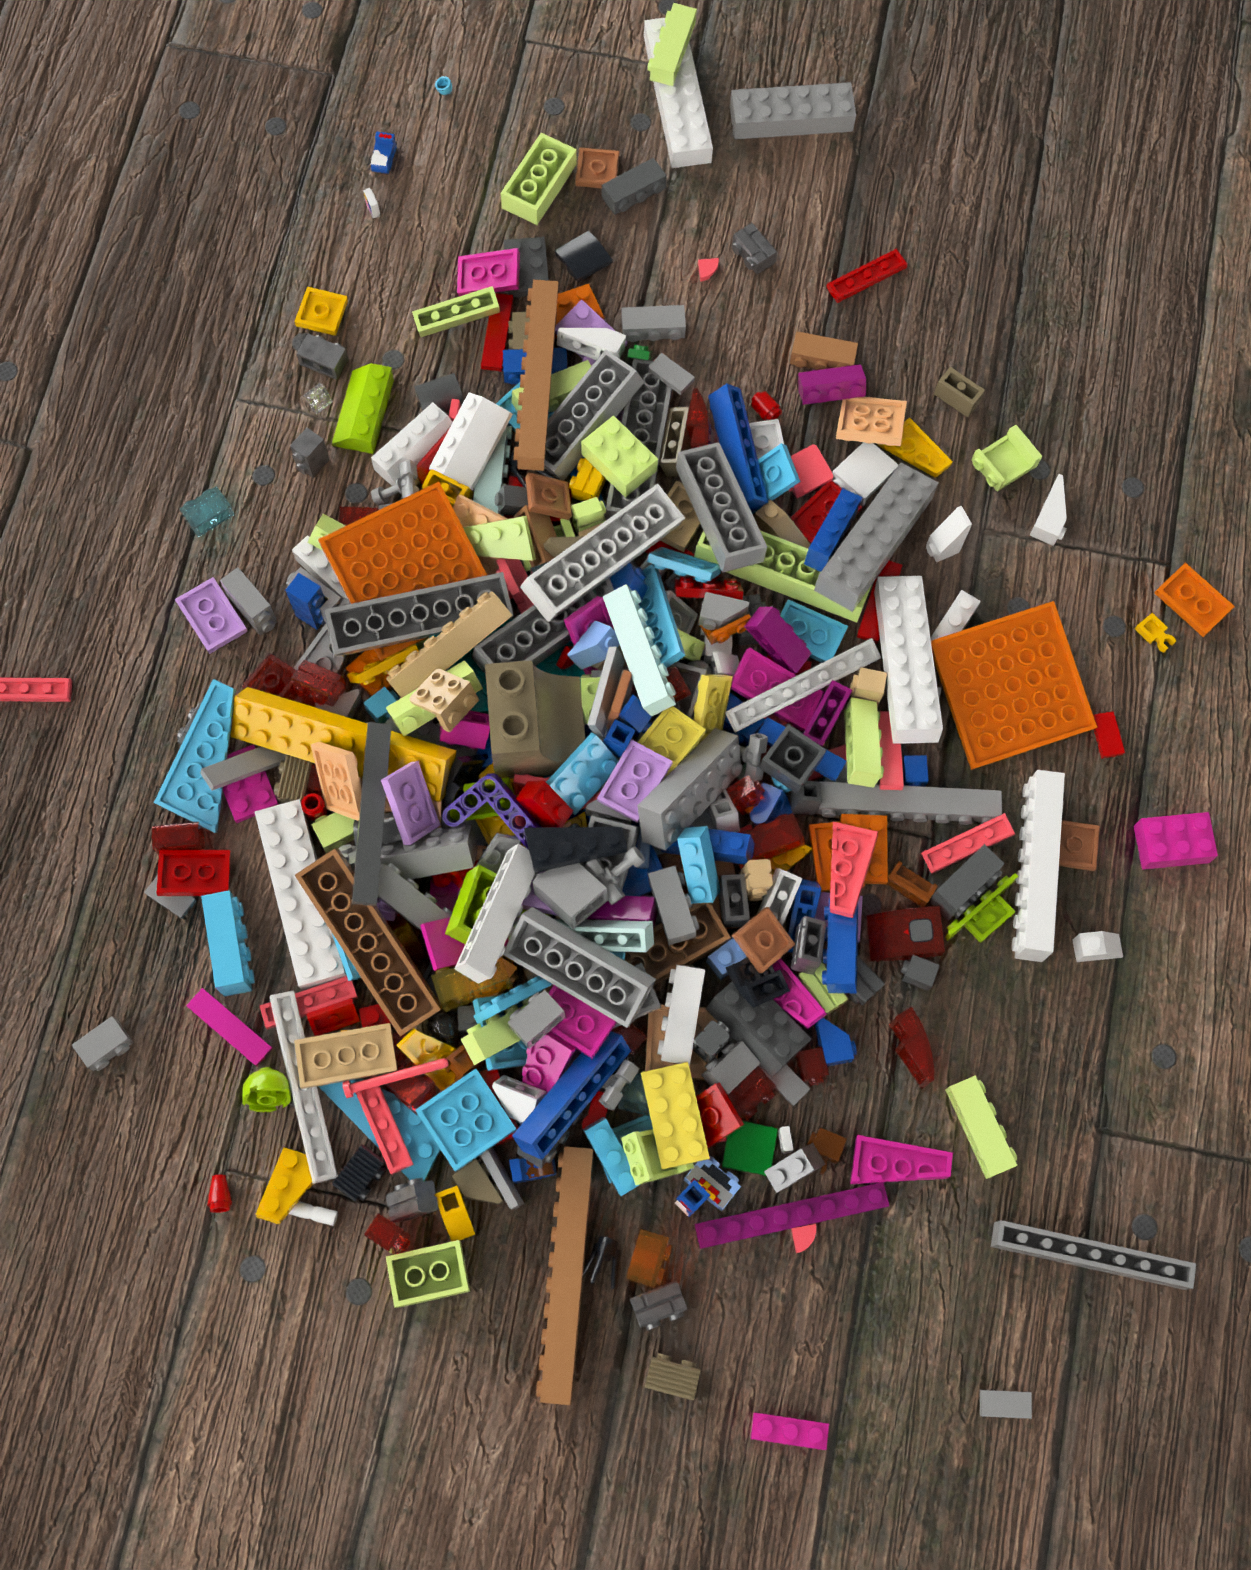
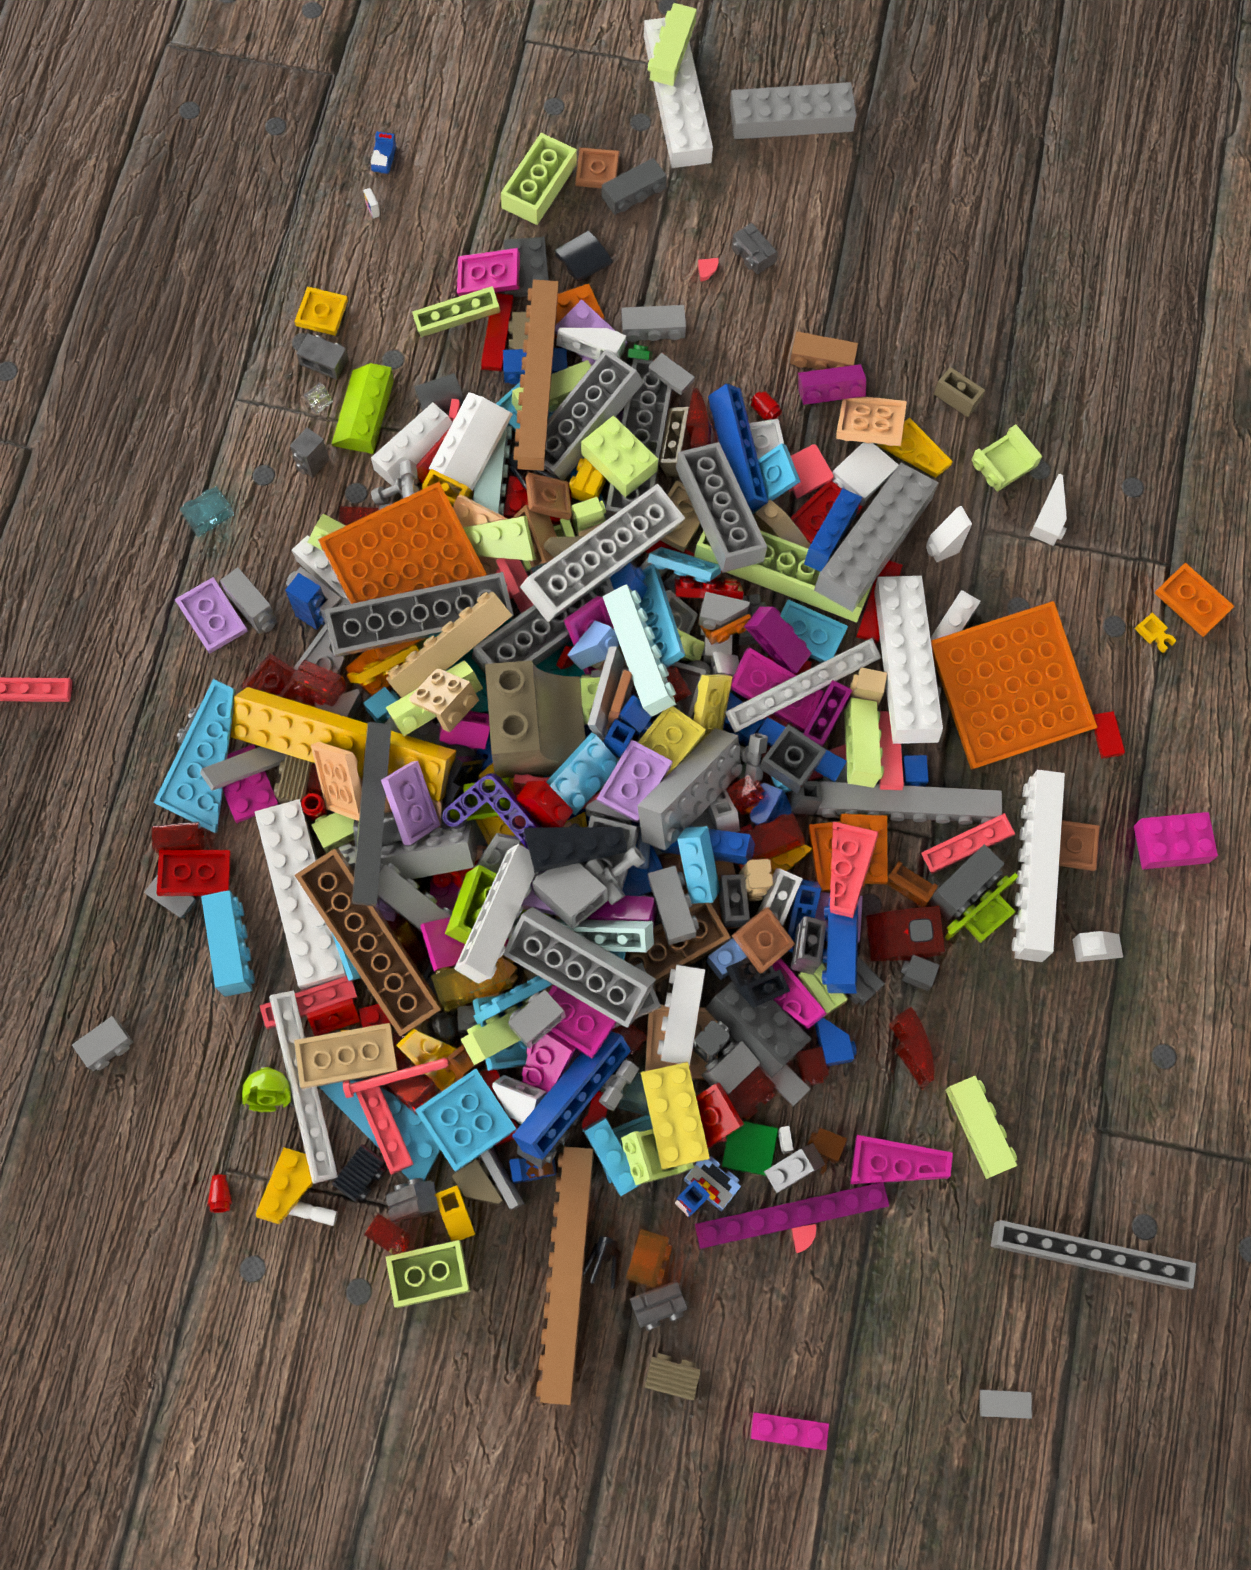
(229, 1027): dark pink tile -> none
(443, 85): medium azure hinge -> none
(511, 499): dark grey brick -> none
(866, 275): red tile -> none

